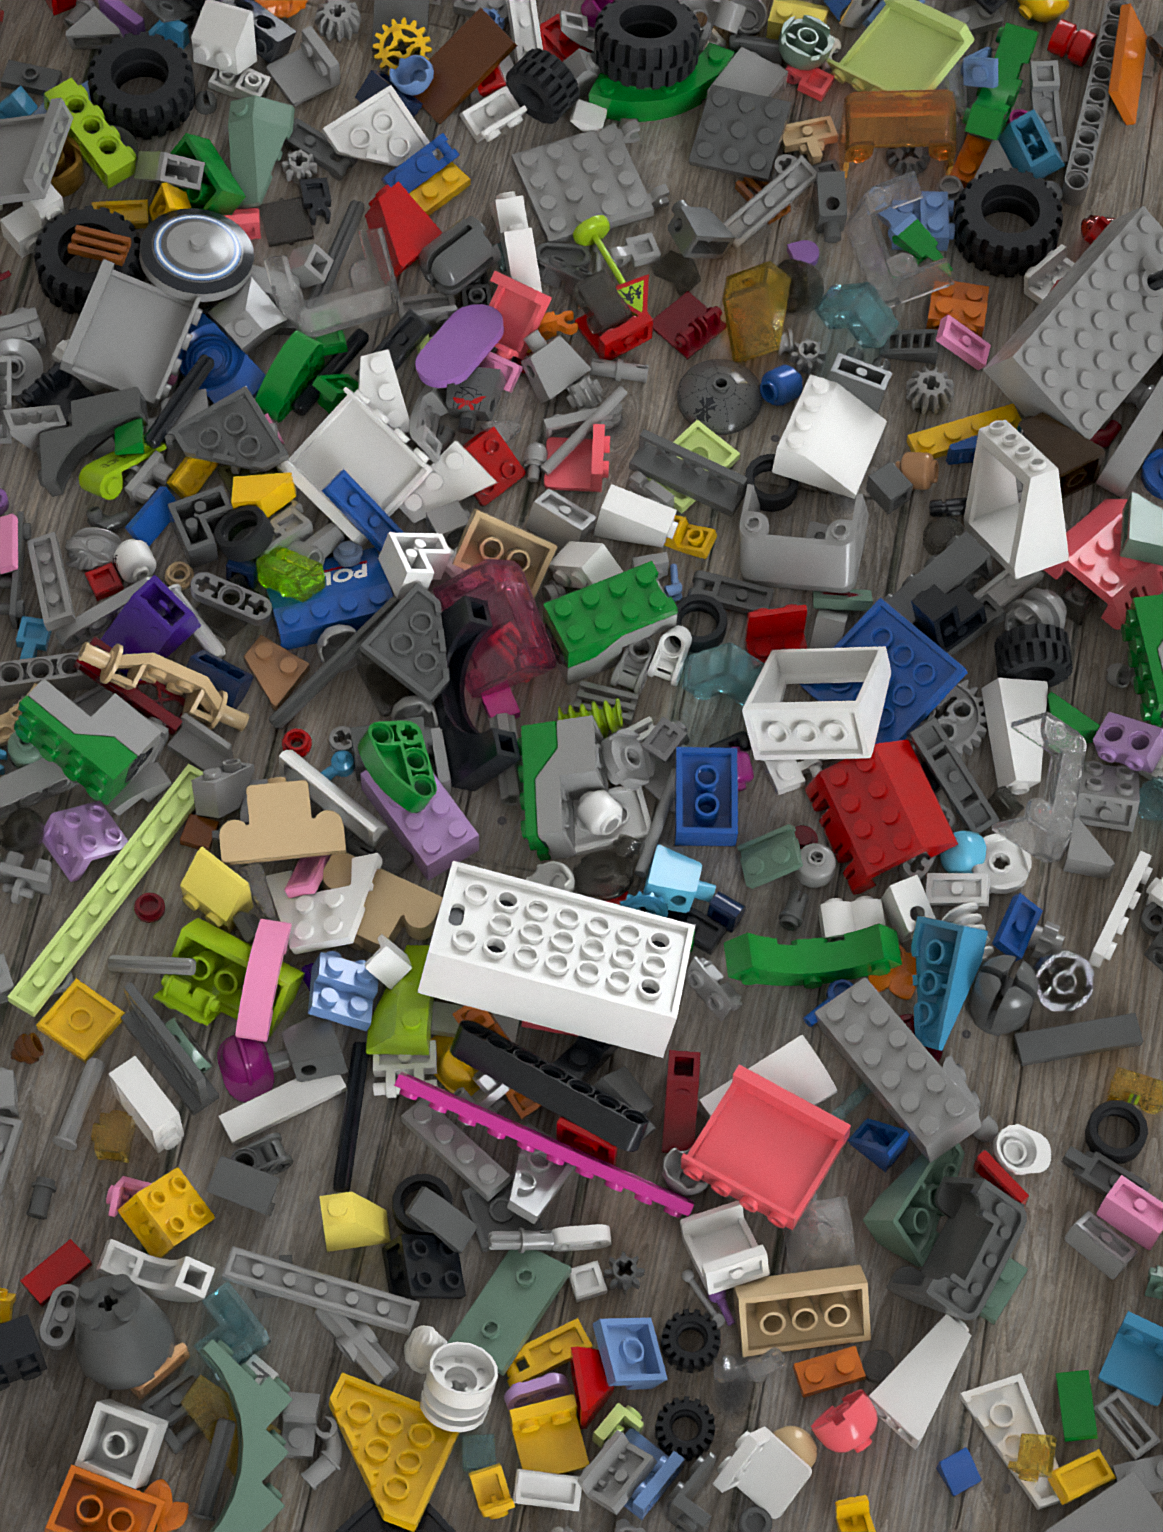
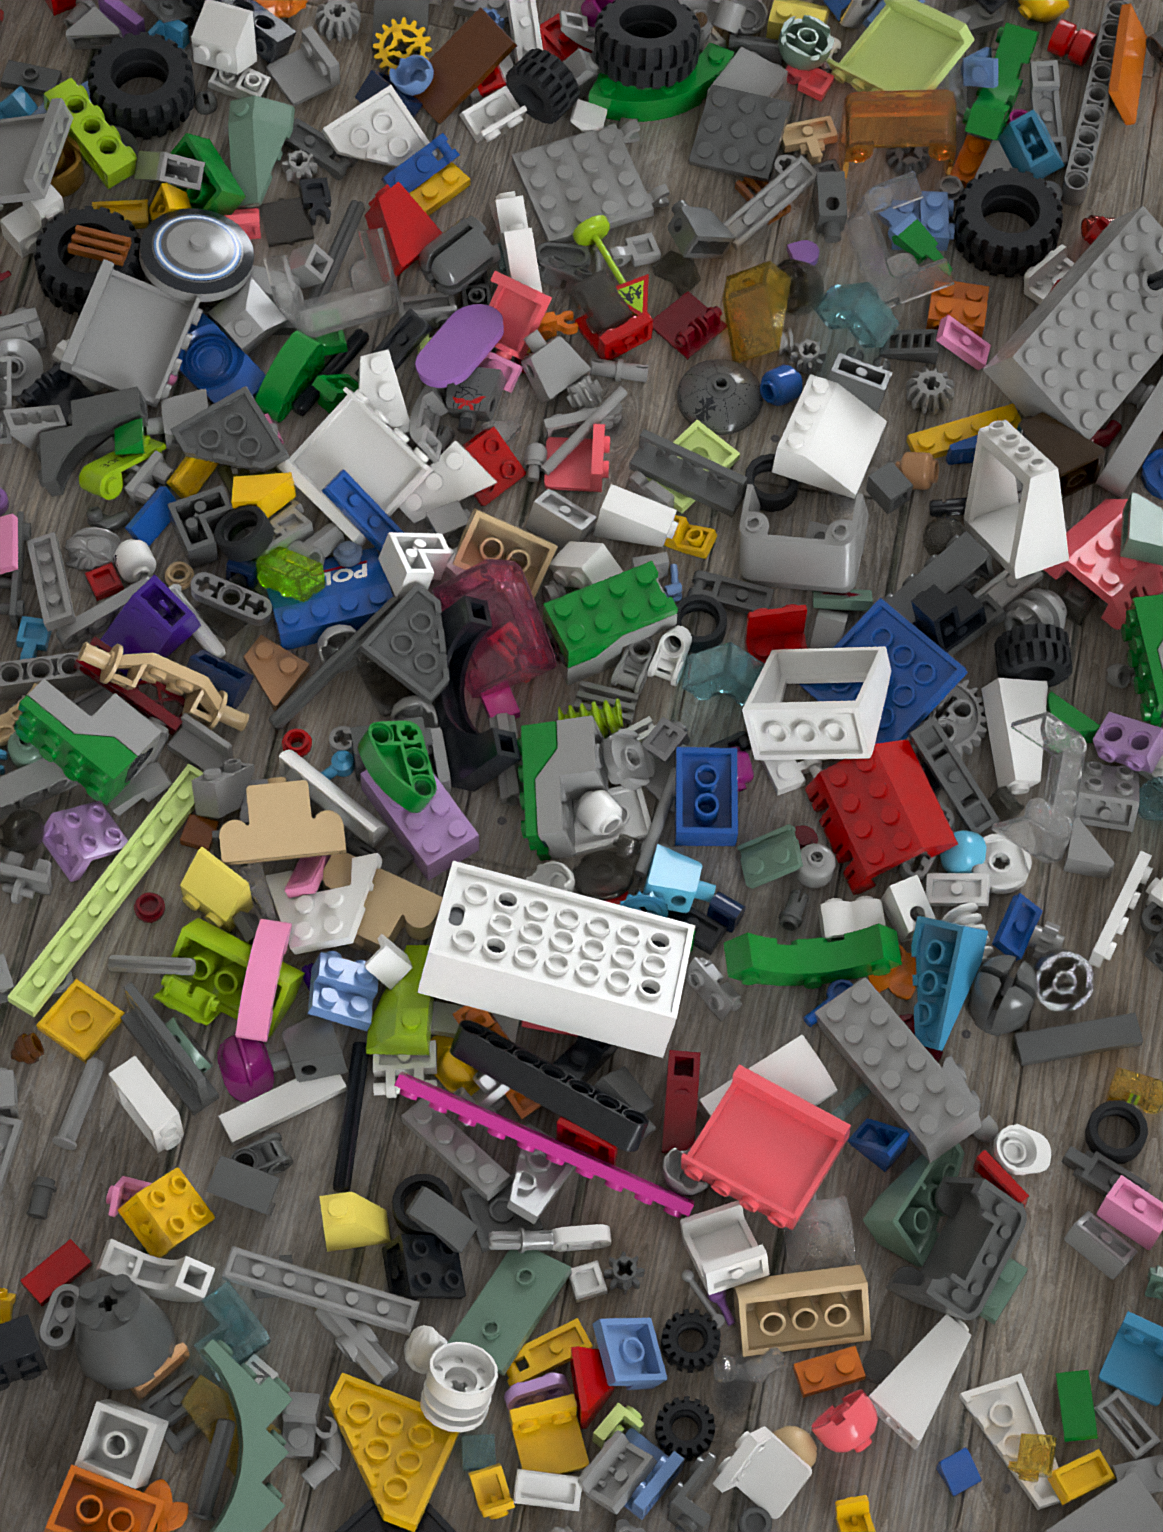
(113, 1136): clear yellow brick -> none
(178, 401): black axle -> none

